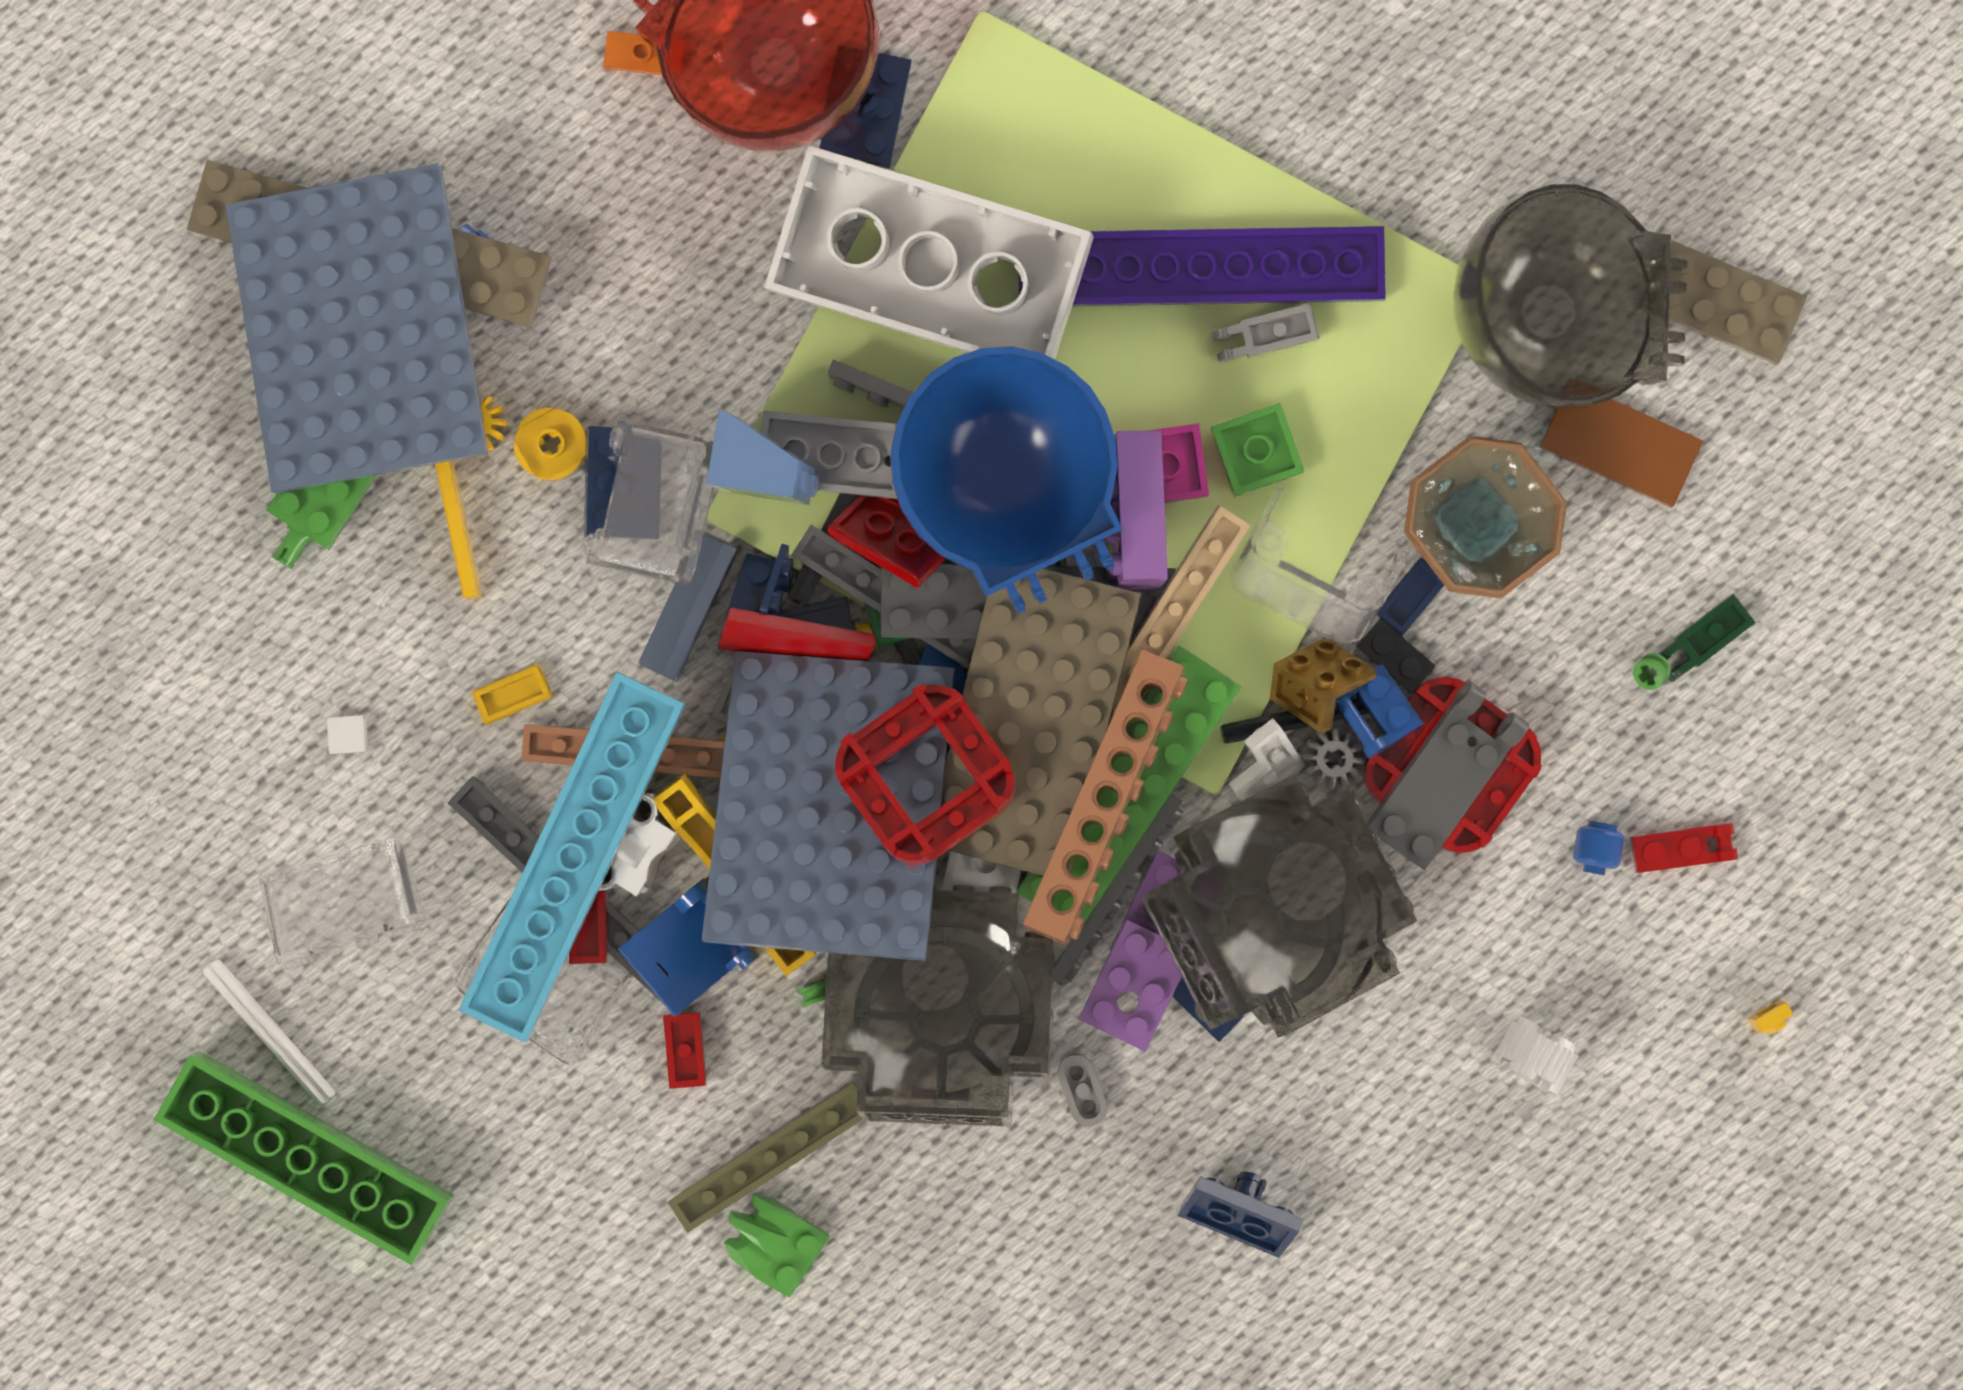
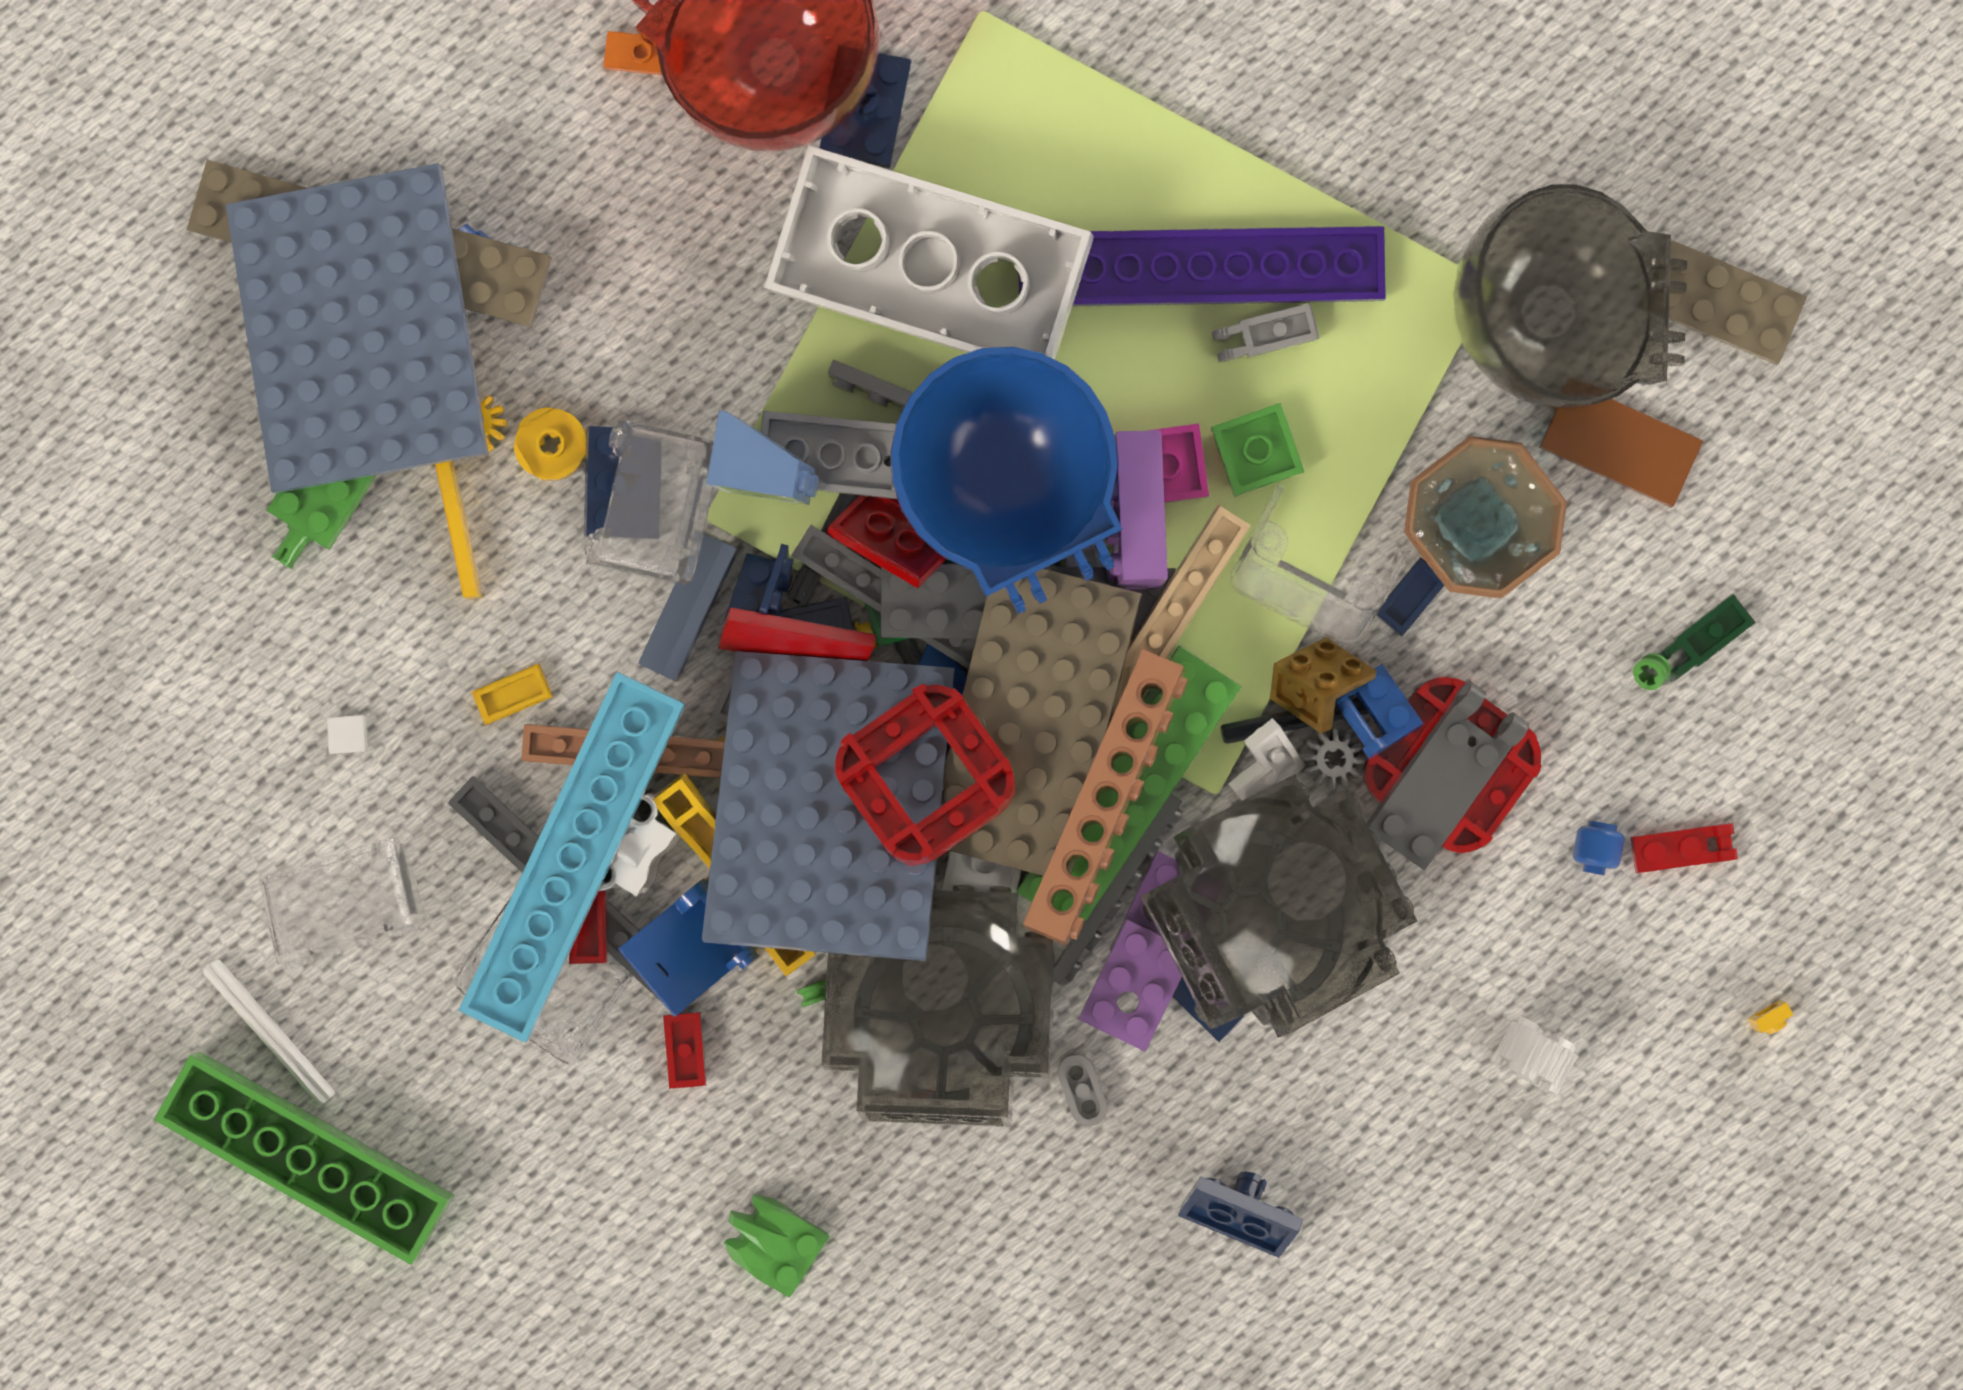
(767, 1158): olive plate -> none
(1397, 655): black plate -> none

